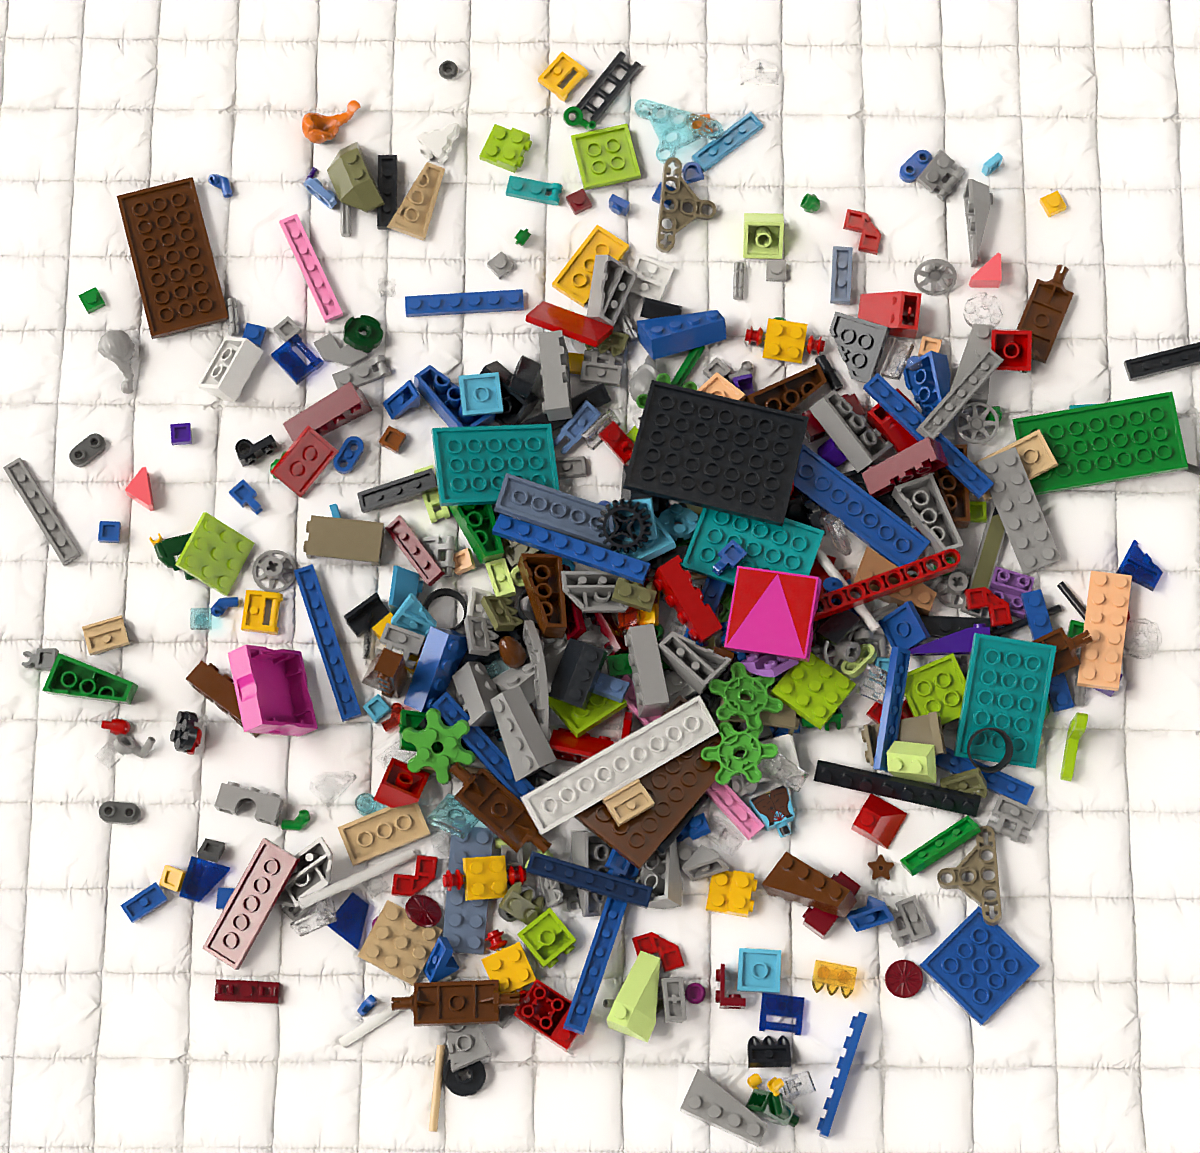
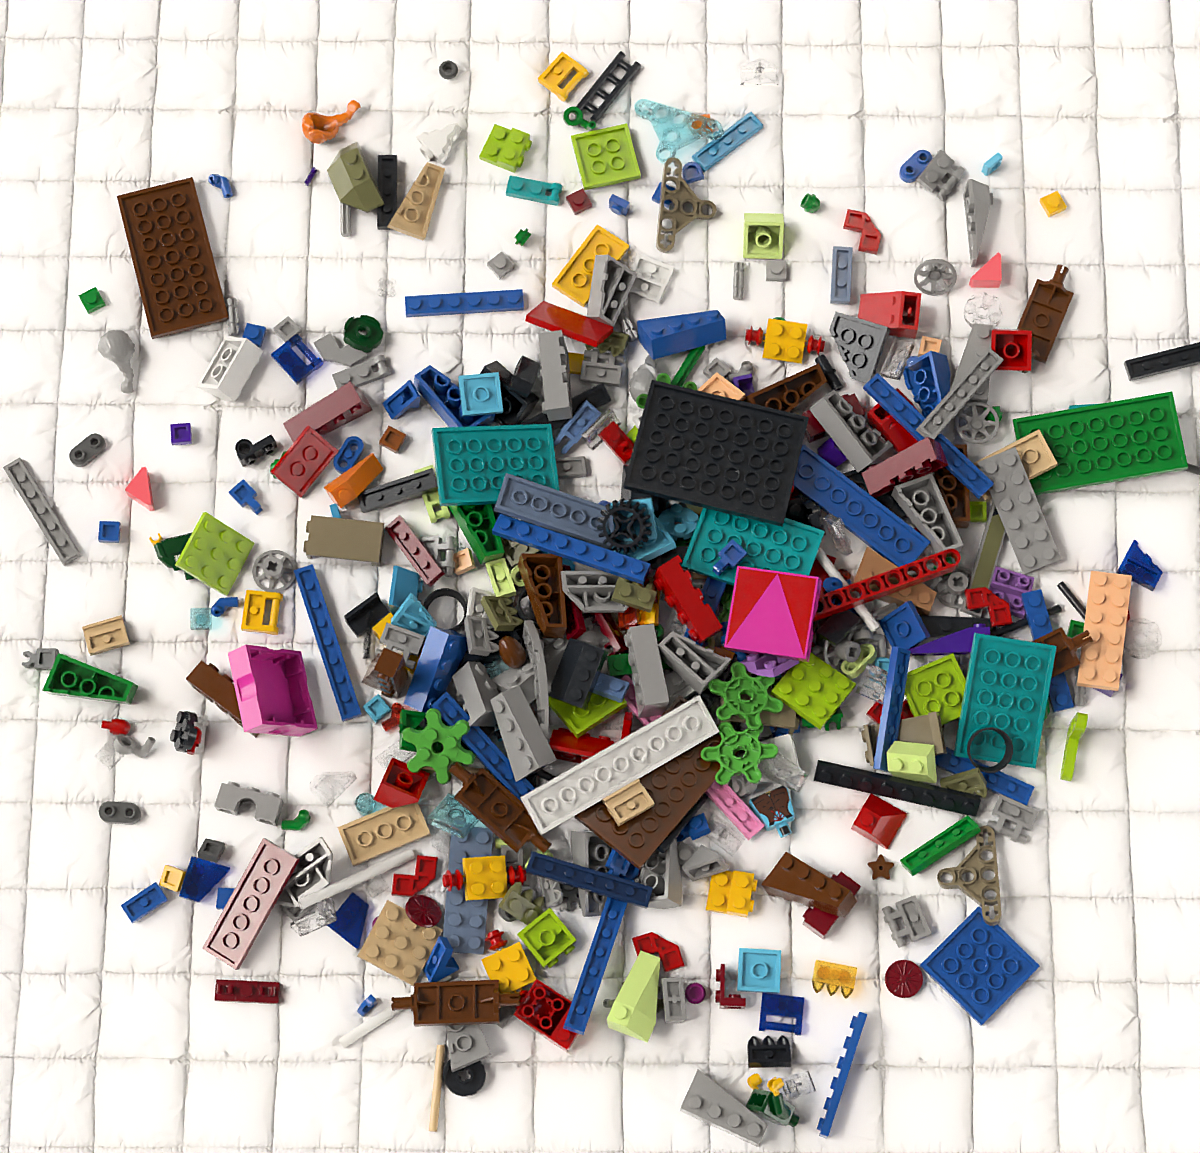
(311, 268): bright pink plate -> none
(315, 187): medium blue plate -> none
(353, 481): none -> orange slope
(656, 309): black panel -> none
(871, 915): blue slope -> none

